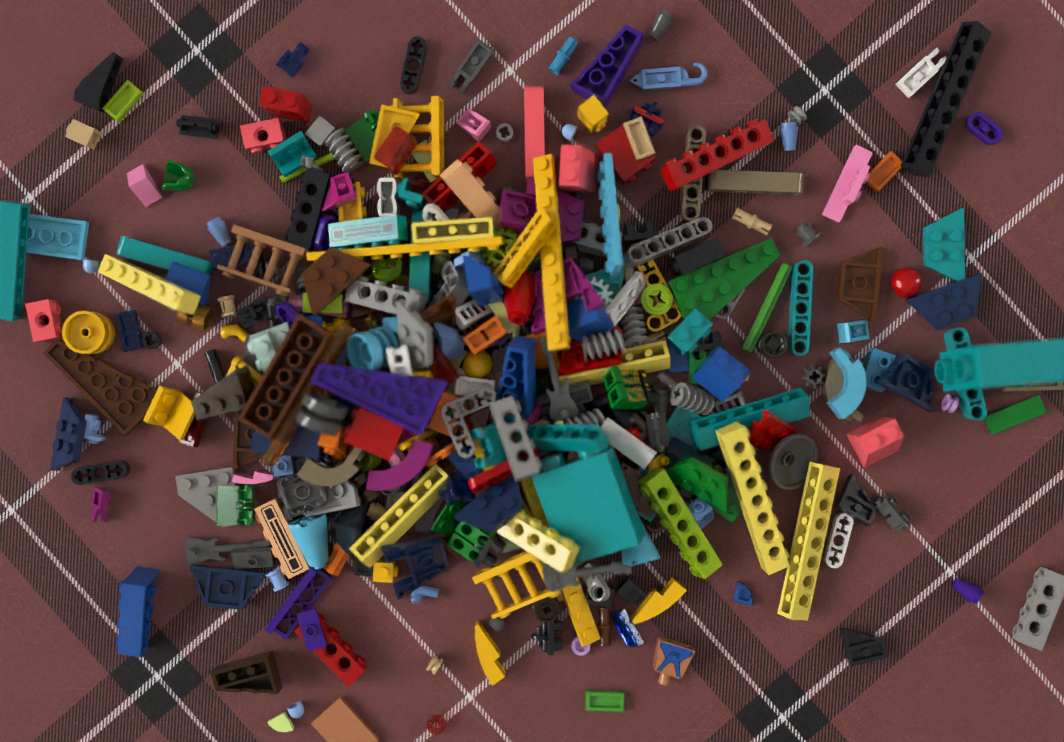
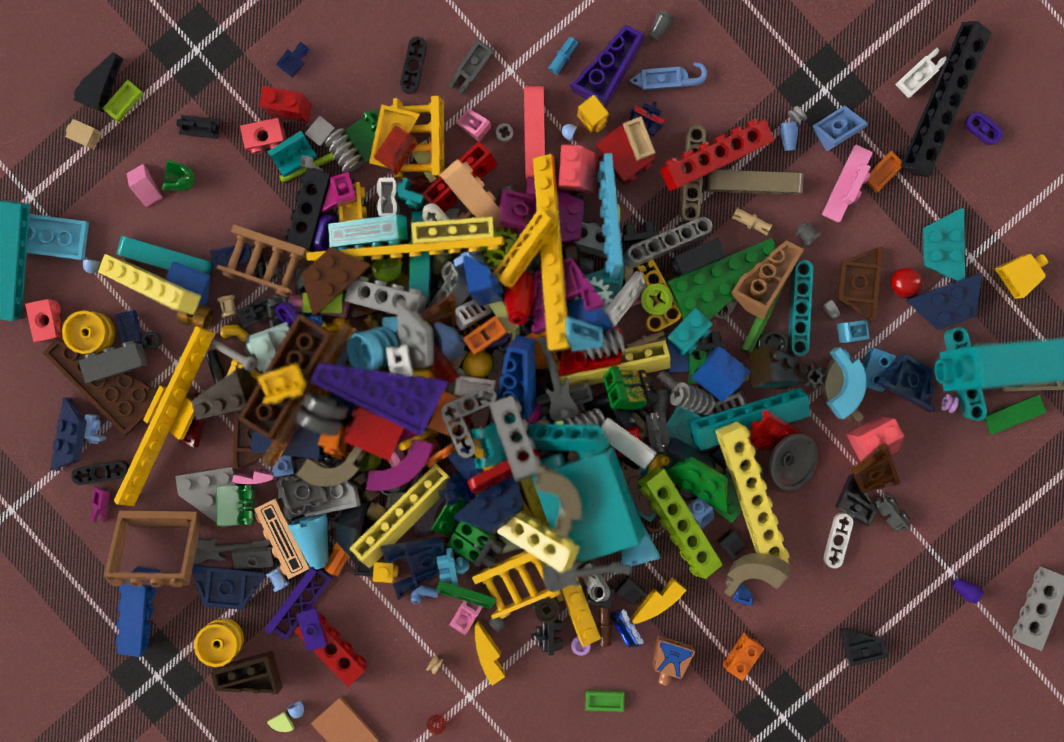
(113, 362): none -> dark grey brick
(154, 519): none -> medium nougat window
(164, 416): none -> yellow plate
(219, 230): medium blue cone -> none
(219, 642): none -> yellow wheel
(249, 363): none -> light grey bar
(282, 383): none -> yellow bracket
(459, 566): none -> medium azure hips
(465, 595): none -> green tile
(465, 617): none -> bright pink slope
(556, 483): none -> dark tan arch
(583, 335): none -> medium azure slope
(631, 327): light grey piece -> none
(731, 543): none -> black panel
(743, 656): none -> orange brick
(758, 566): none -> dark tan arch
(762, 285): none -> medium nougat wedge
(775, 369): none -> dark brown wedge
(808, 541): light yellow brick -> none
(831, 309): none -> light grey tile
(838, 127): none -> medium blue slope
(876, 470): none -> reddish brown wing
(1022, 274): none -> yellow torso

